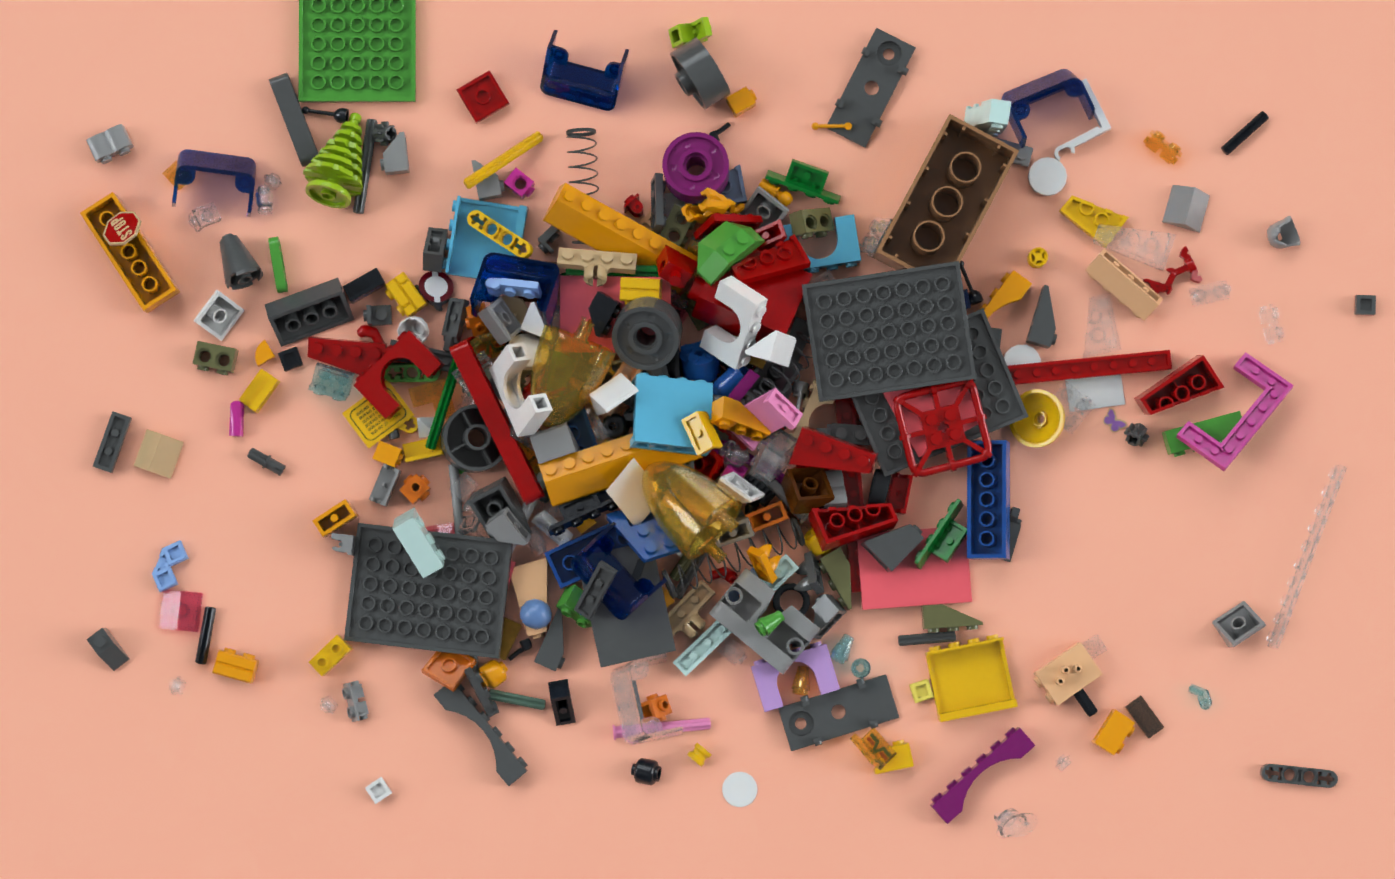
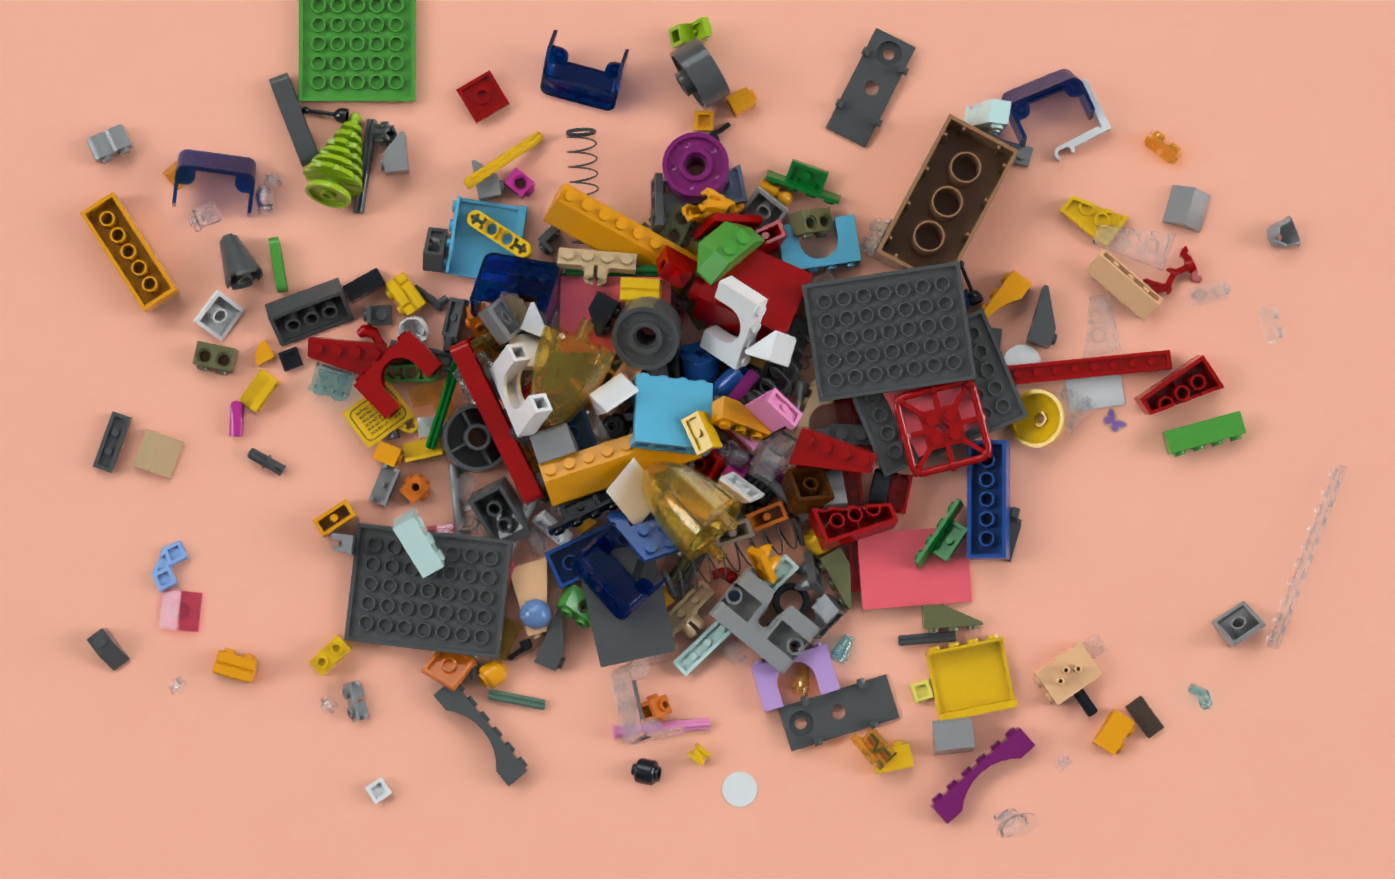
(122, 228): piece -> none
(205, 635): black axle -> none
(436, 286): sticker -> none
(482, 693): dark grey hinge -> none
(507, 528): light grey slope -> none
(513, 288): light blue hinge -> none
(561, 702): black slope -> none
(595, 590): dark grey tile -> none
(633, 205): red hinge -> none
(703, 121): none -> light orange plate
(768, 623): bright green cone -> none
(779, 260): red wing -> none
(847, 126): light orange hinge -> none
(866, 668): clear light blue cone -> none
(894, 545): dark grey slope -> none
(953, 736): none -> light grey slope
(1040, 257): yellow wheel -> none
(1047, 176): white tile -> none
(1136, 434): dark grey gear -> none
(1224, 453): dark pink plate -> none
(1244, 133): black axle -> none
(1298, 775): dark grey beam -> none
(1365, 305): dark grey plate -> none

